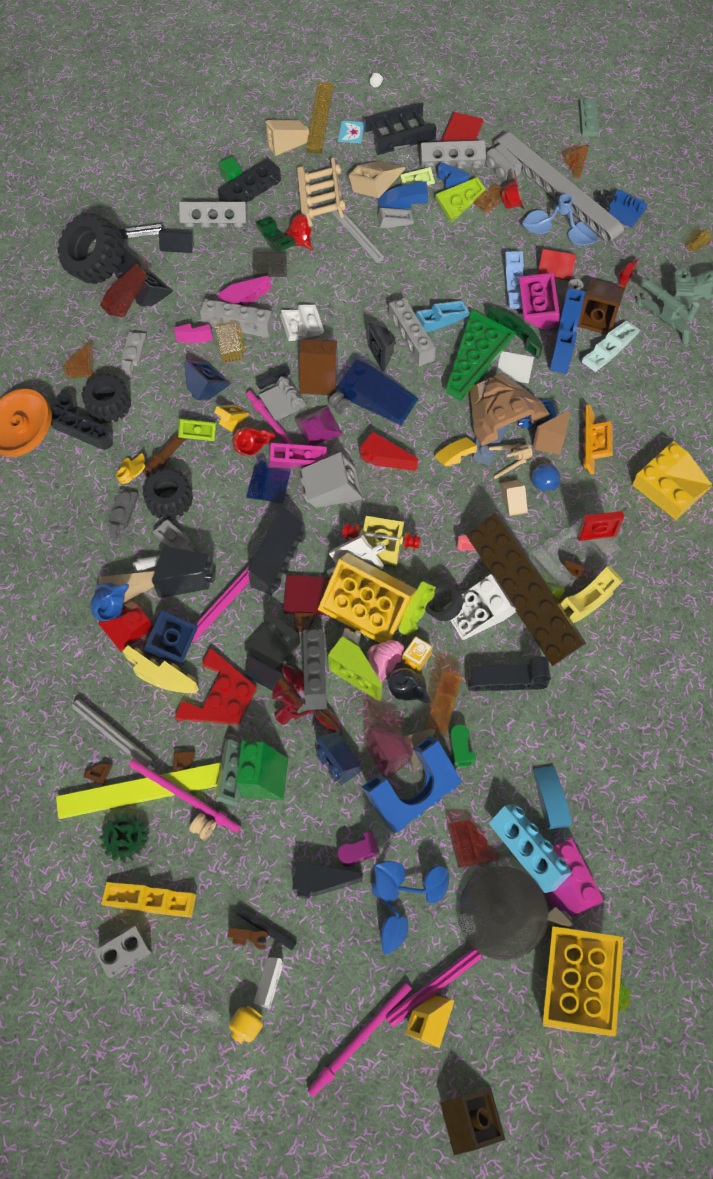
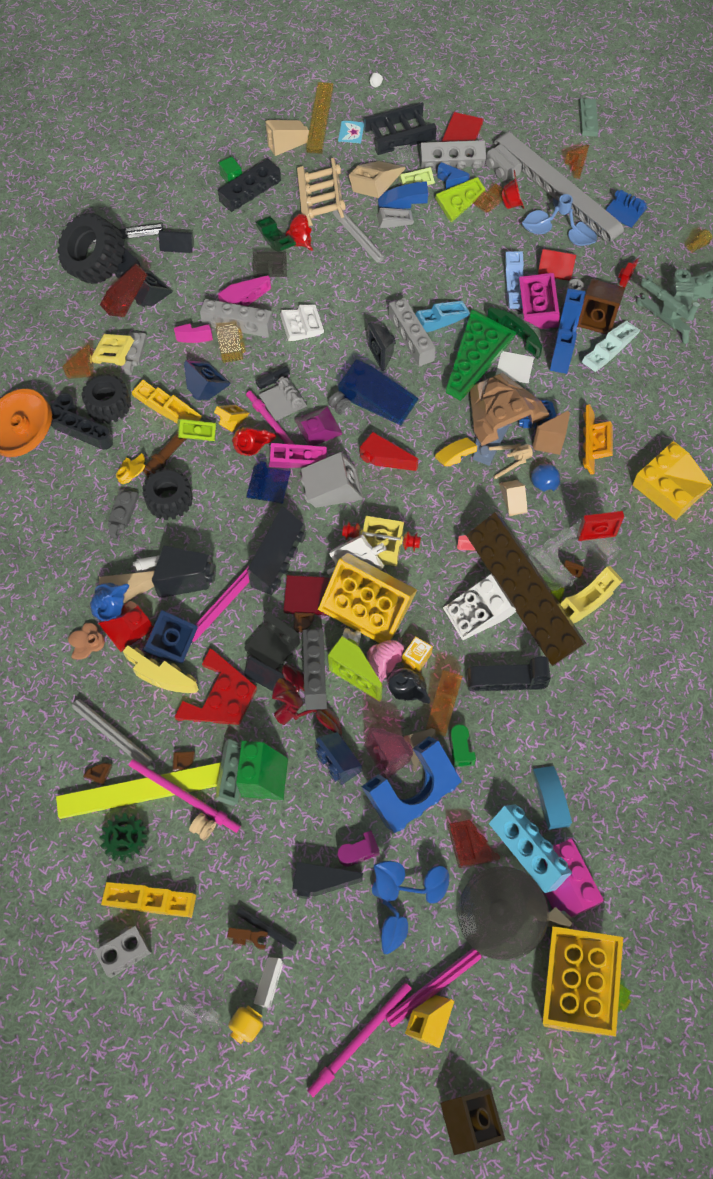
(84, 642): none -> nougat plate
(112, 344): none -> light yellow plate
(163, 403): none -> yellow slope
(173, 537): light grey hinge -> none
(188, 208): light grey brick -> none
(318, 366): reddish brown slope -> none
(416, 608): lime hinge -> none
(455, 607): black tyre -> none
(604, 199): black bar -> none

